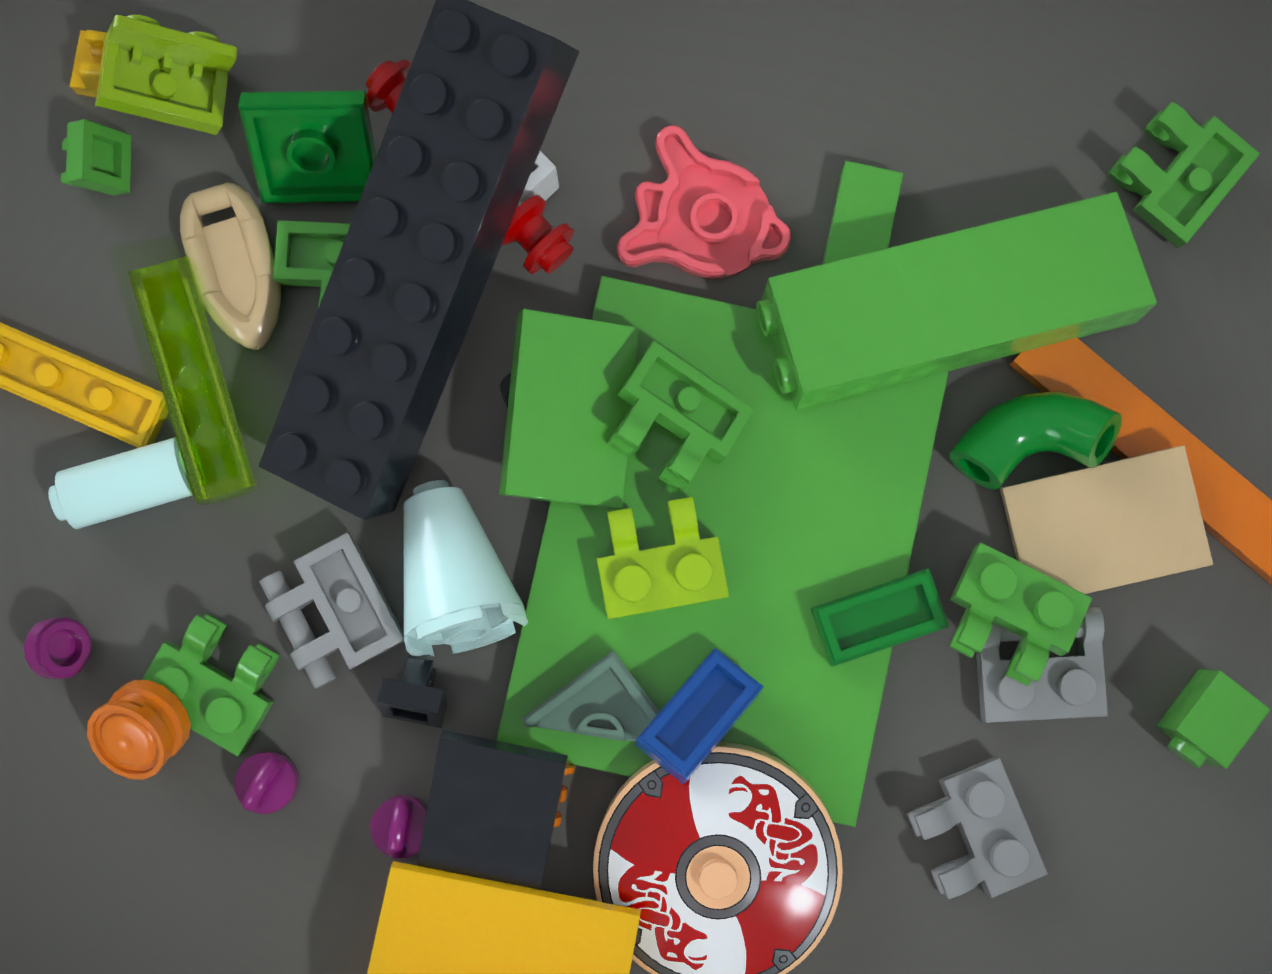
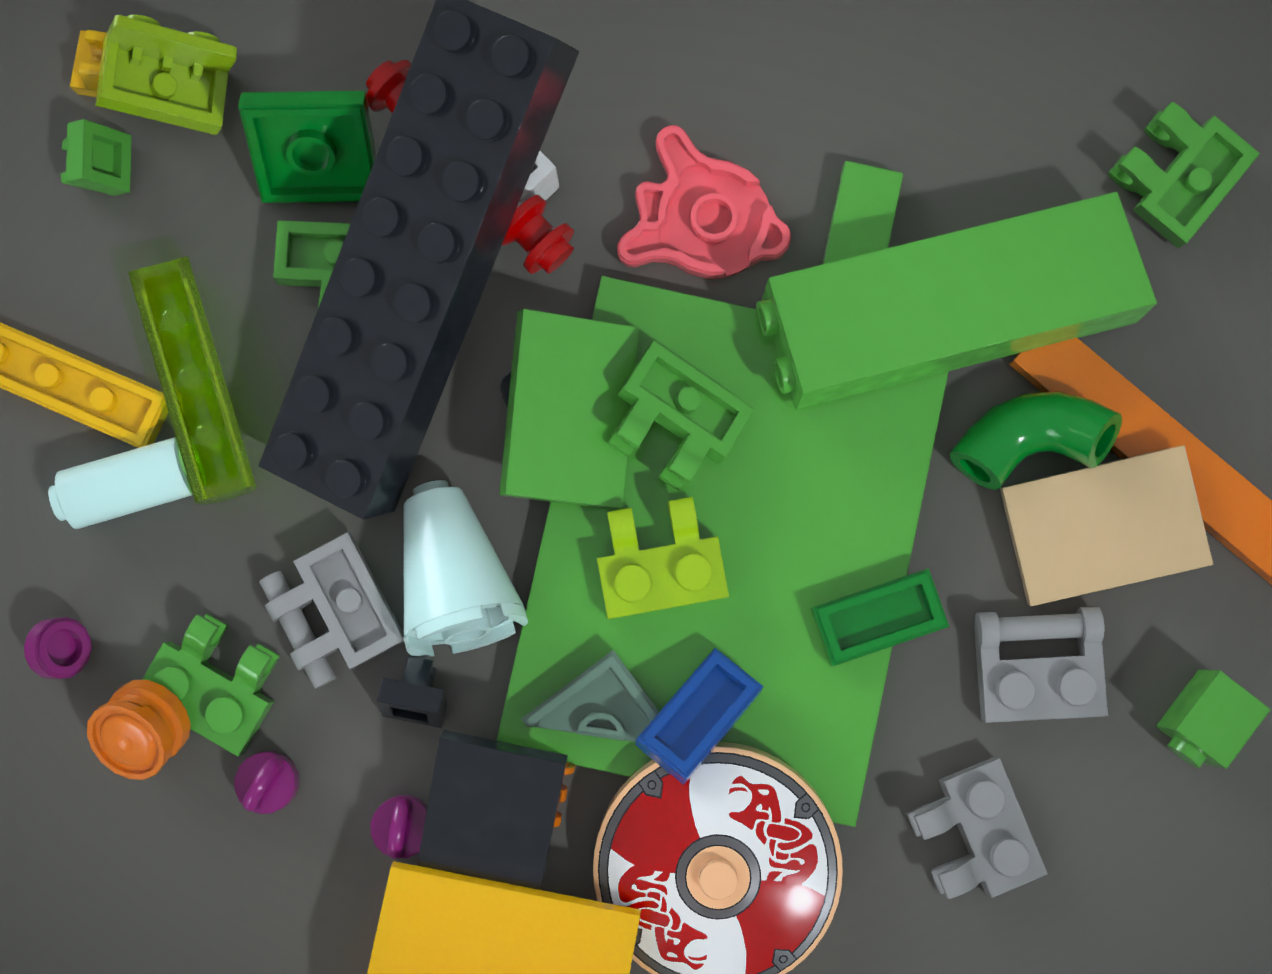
(232, 264): tan piece -> none
(1021, 601): bright green plate -> none

